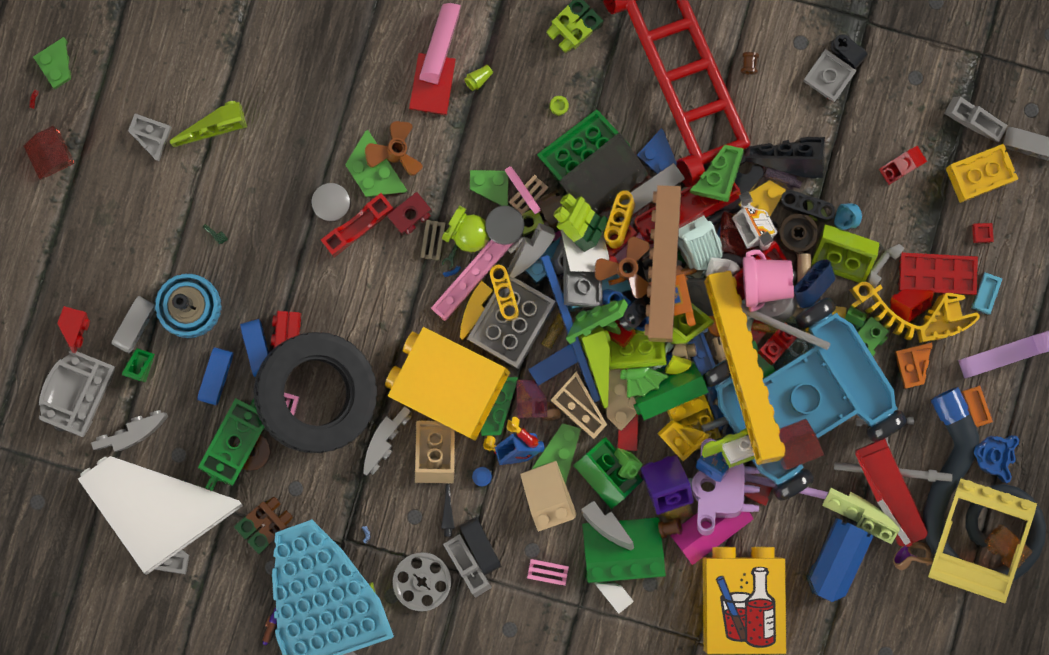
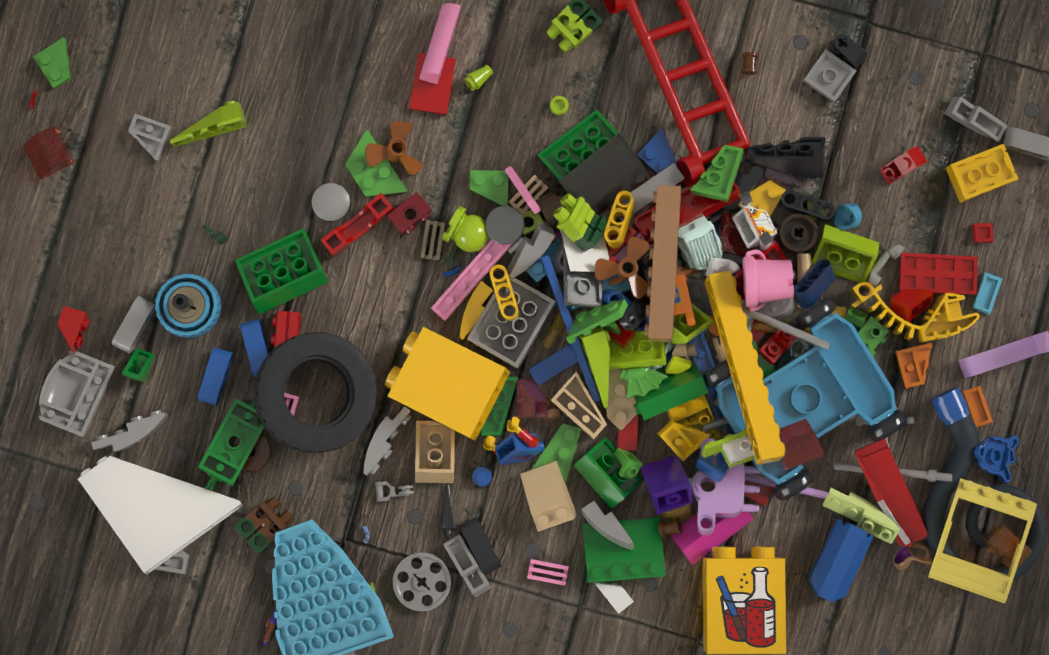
(281, 271): none -> green slope
(379, 491): none -> light grey piece

